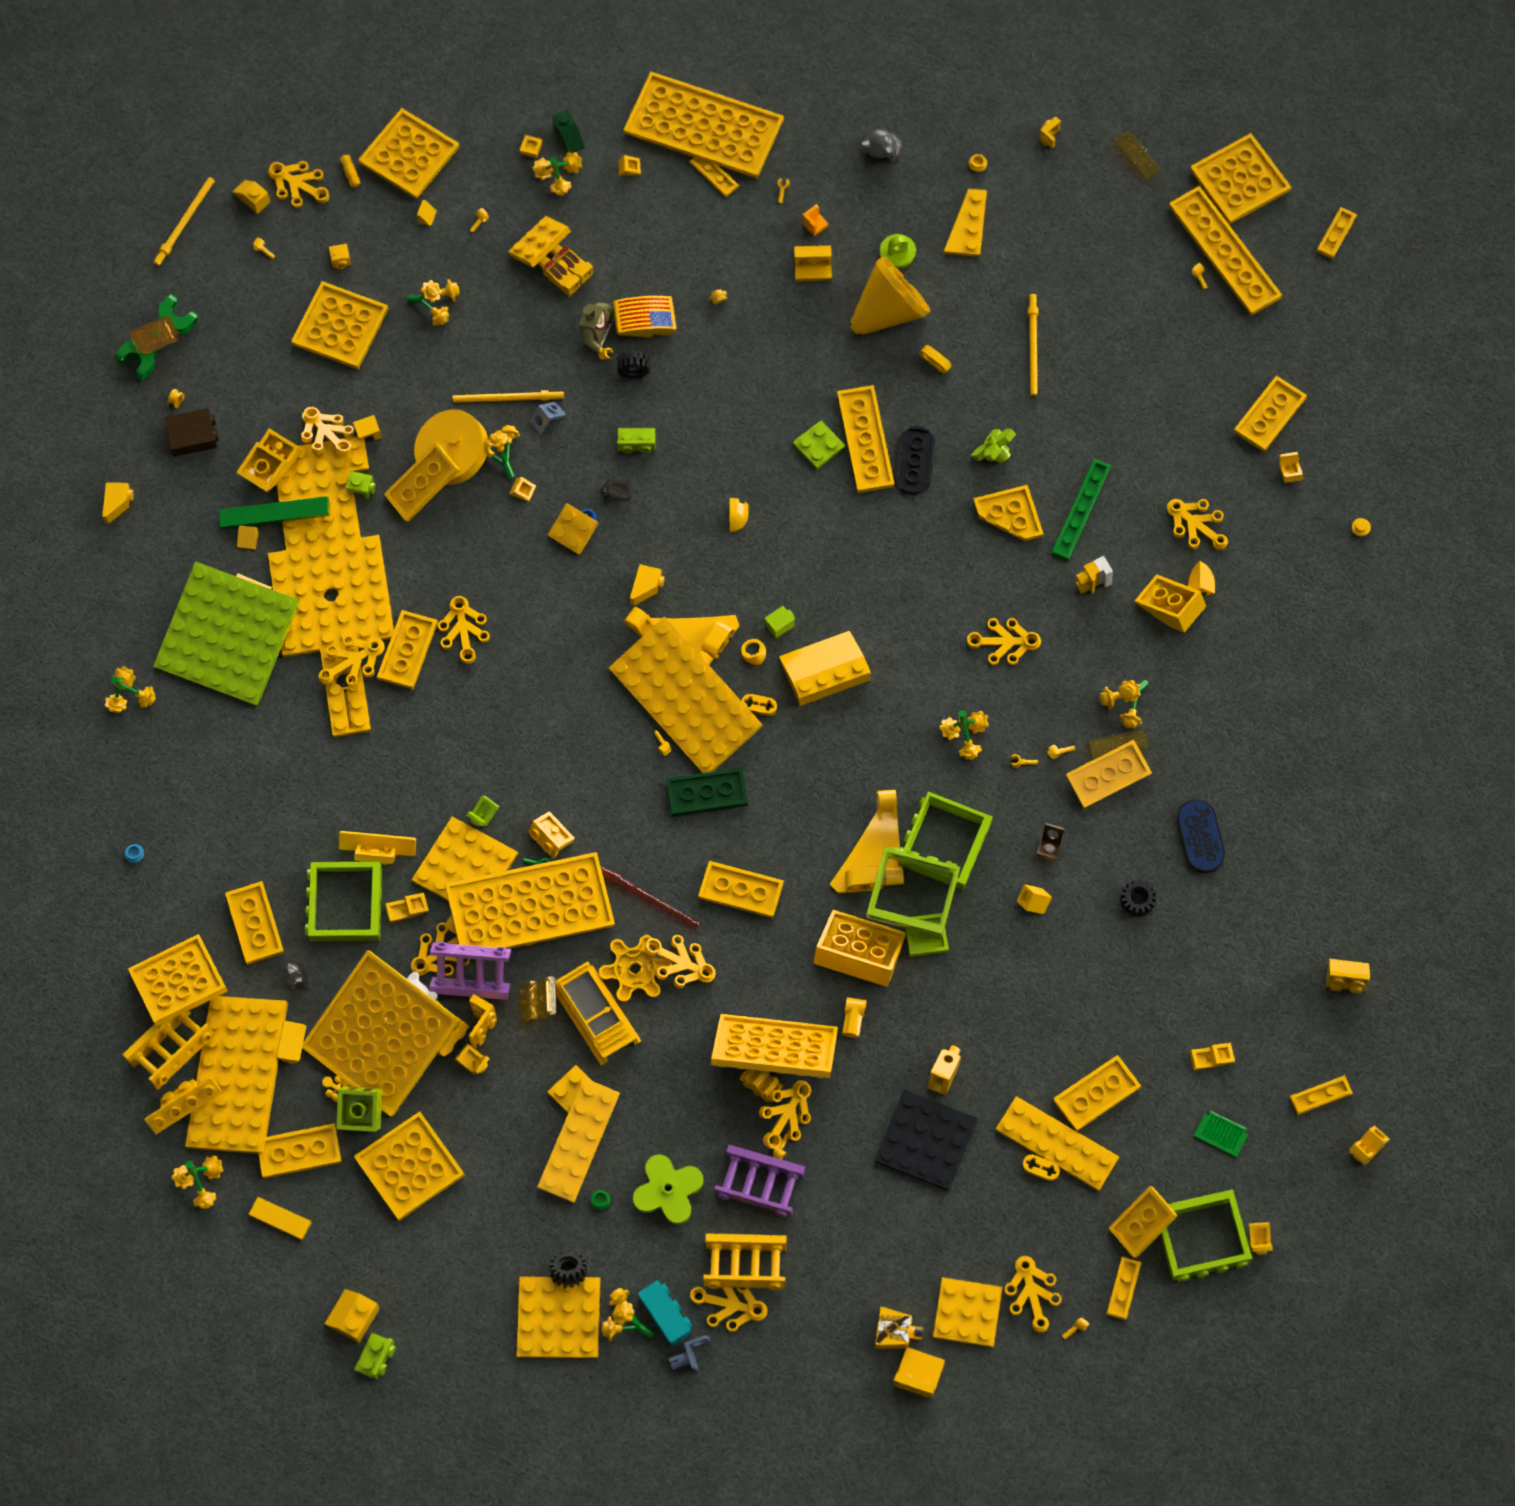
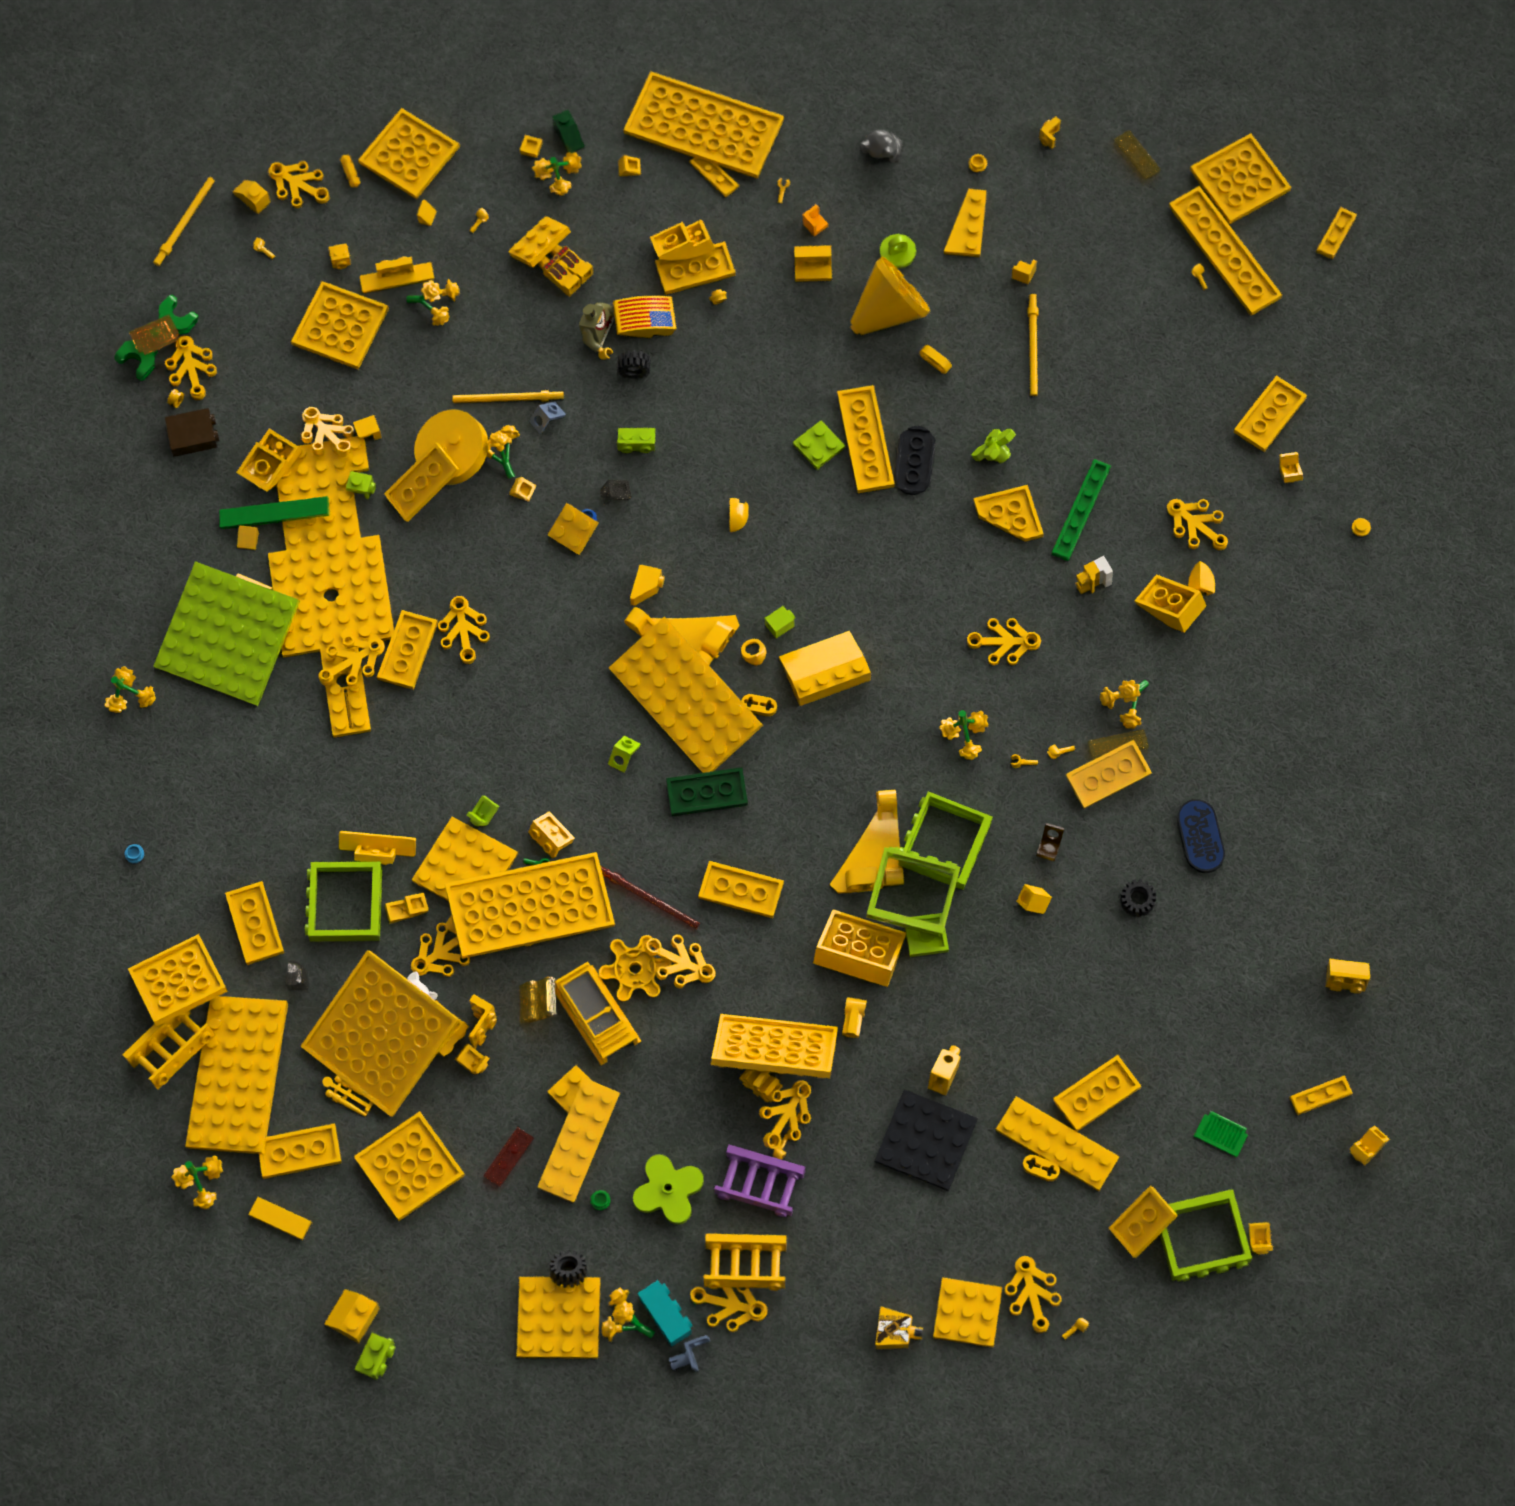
(116, 500): yellow slope -> none
(182, 1102): yellow bracket -> none
(190, 365): none -> yellow plant
(291, 1042): yellow slope -> none
(359, 1108): lime brick -> none
(396, 274): none -> yellow bracket
(464, 987): medium lavender fence -> none
(508, 1157): none -> clear red tile
(625, 748): none -> lime bracket
(664, 748): yellow hand -> none
(682, 242): none -> yellow slope
(695, 271): none -> yellow plate
(919, 1373): yellow bracket -> none
(1024, 272): none -> yellow panel
(1123, 1288): yellow tile -> none
(1212, 1057): yellow slope -> none

